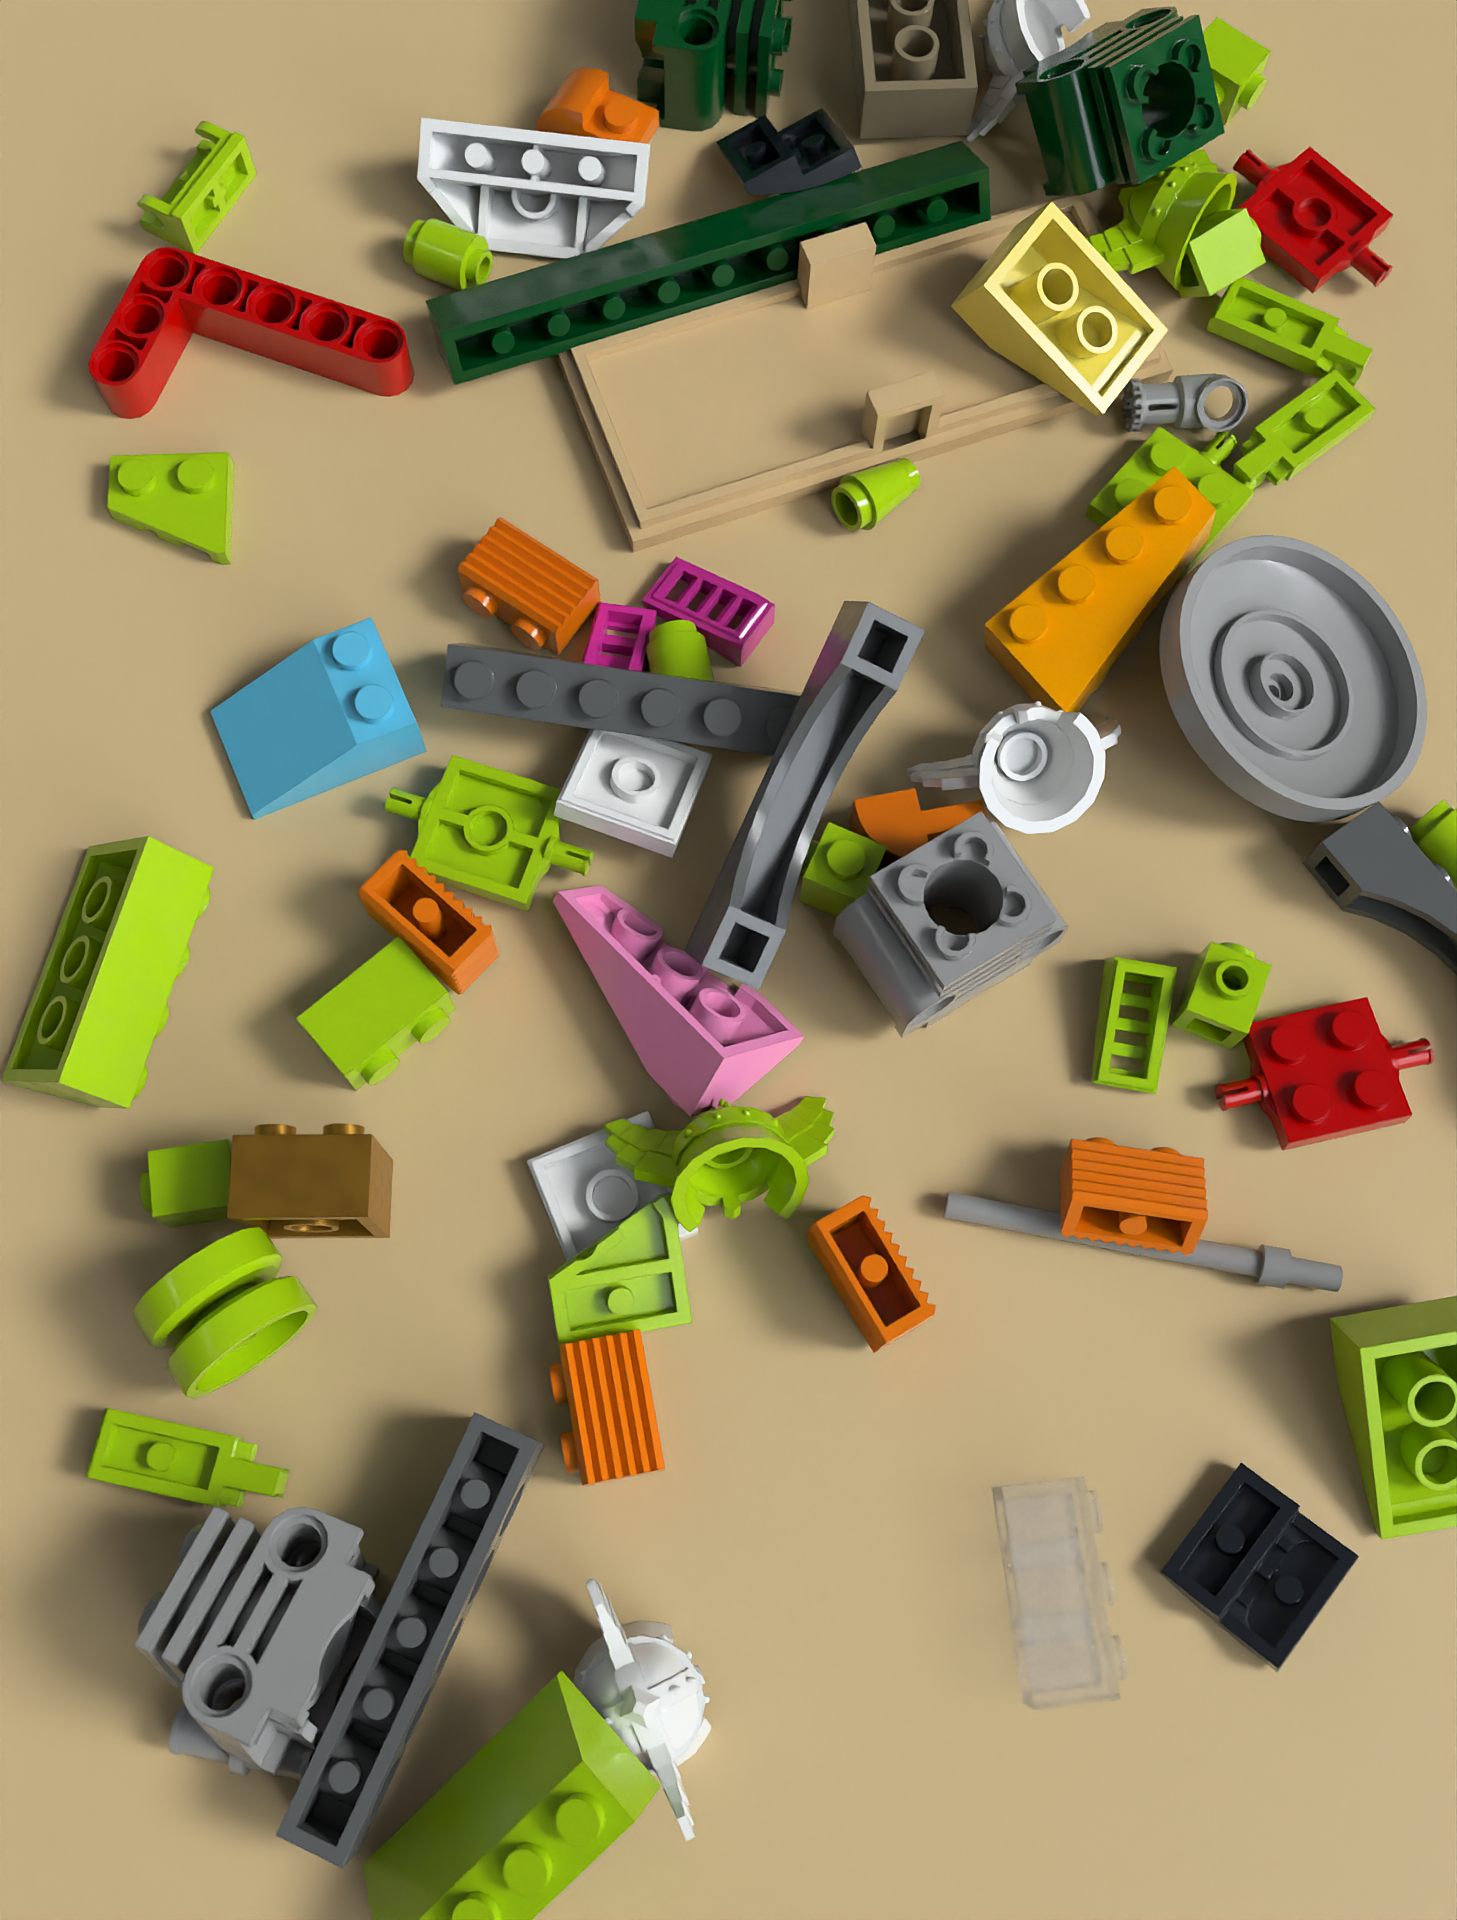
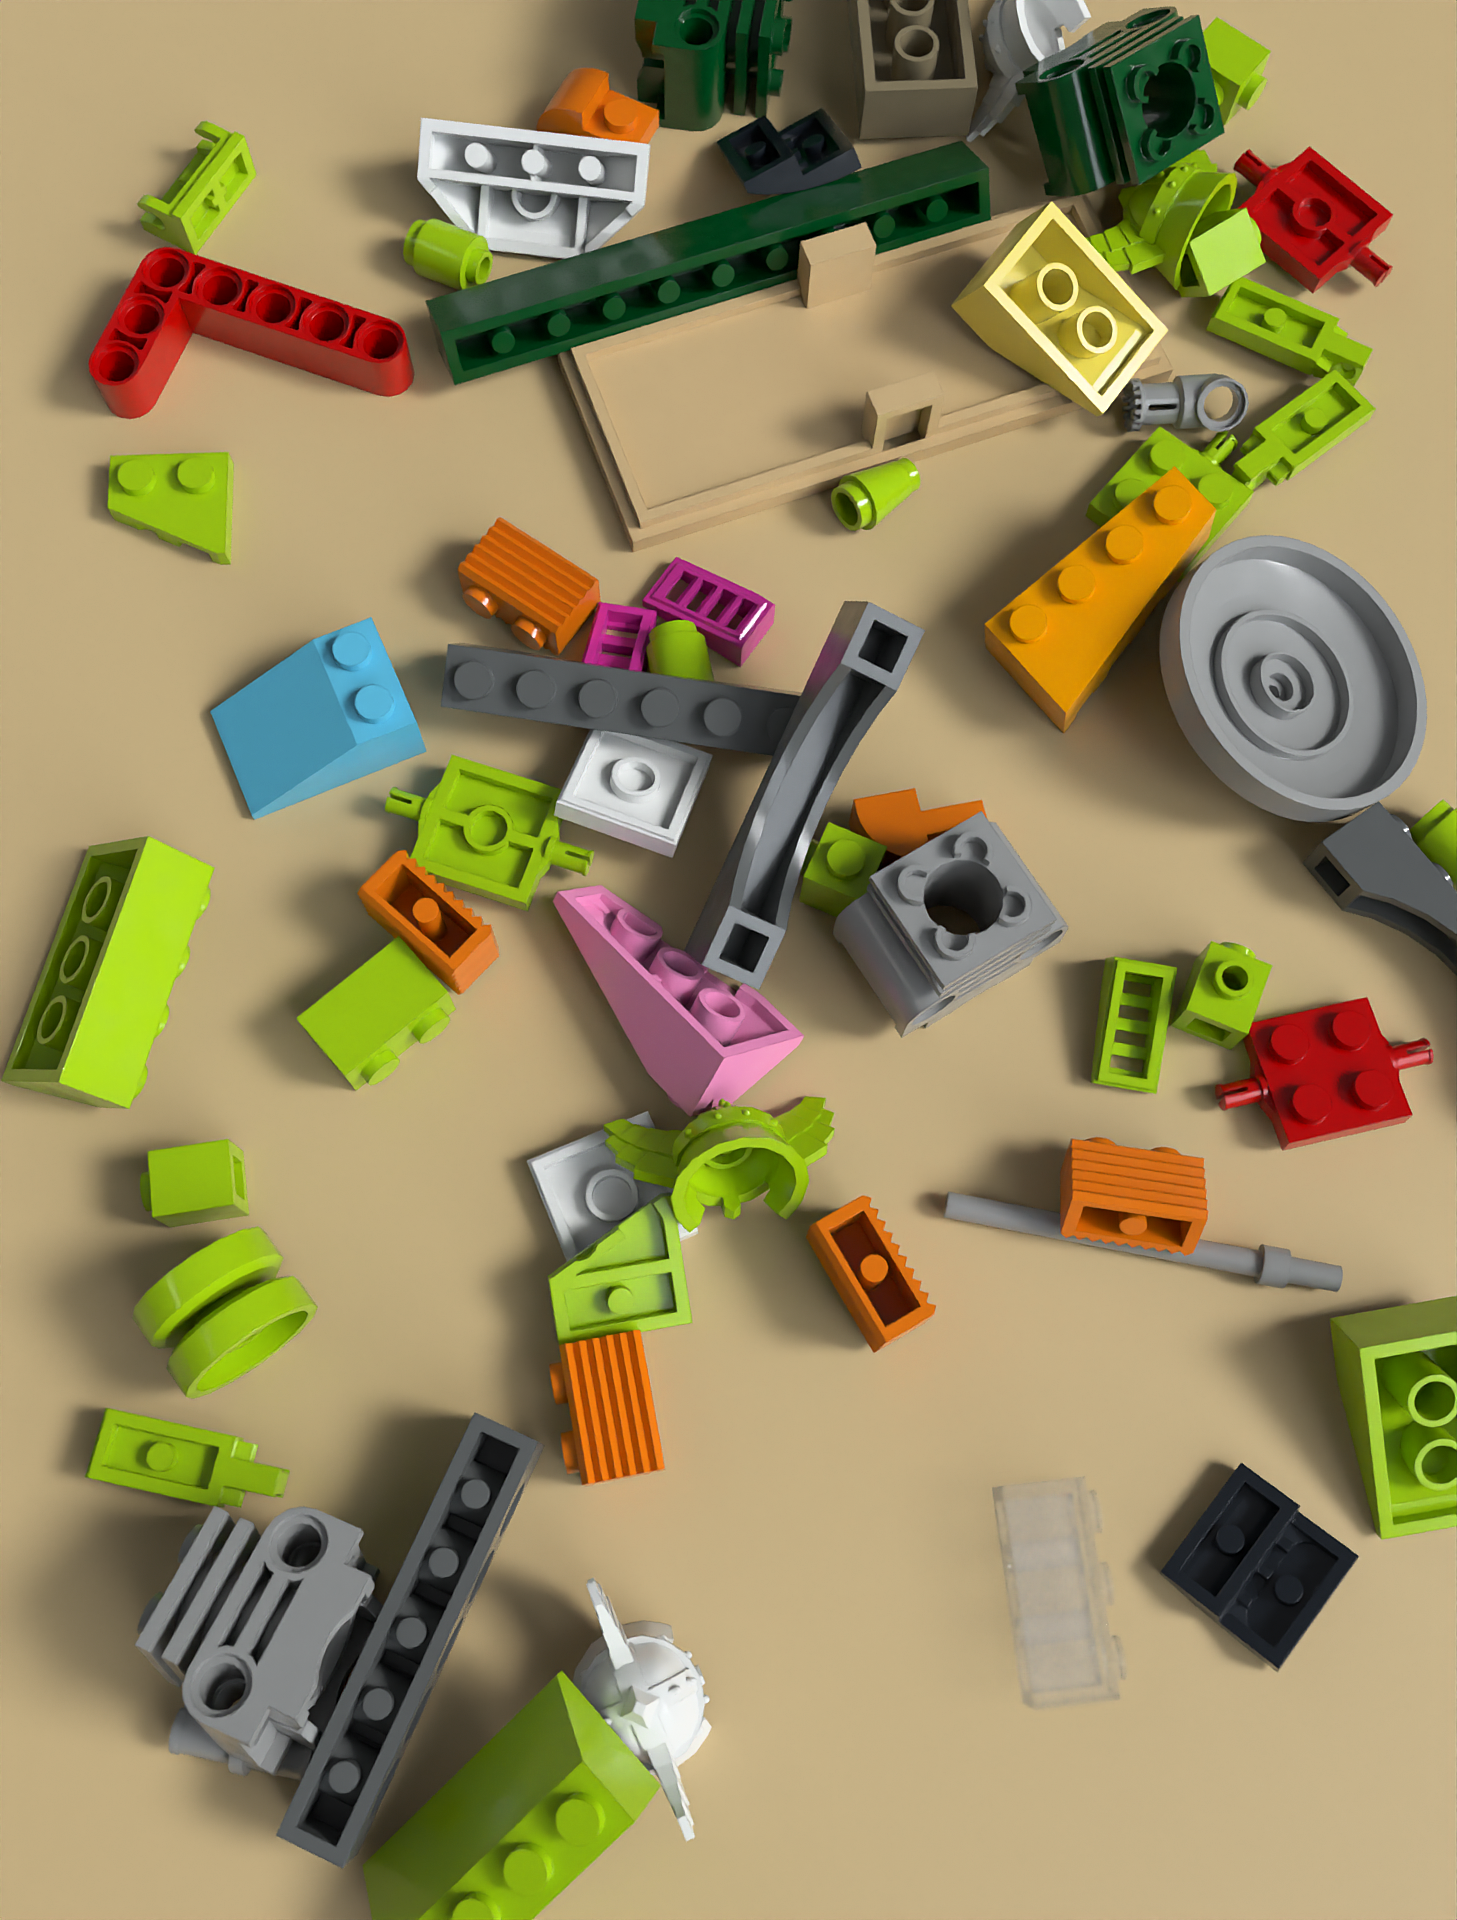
(311, 1183): pearl gold brick -> none
(1031, 766): white helmet -> none

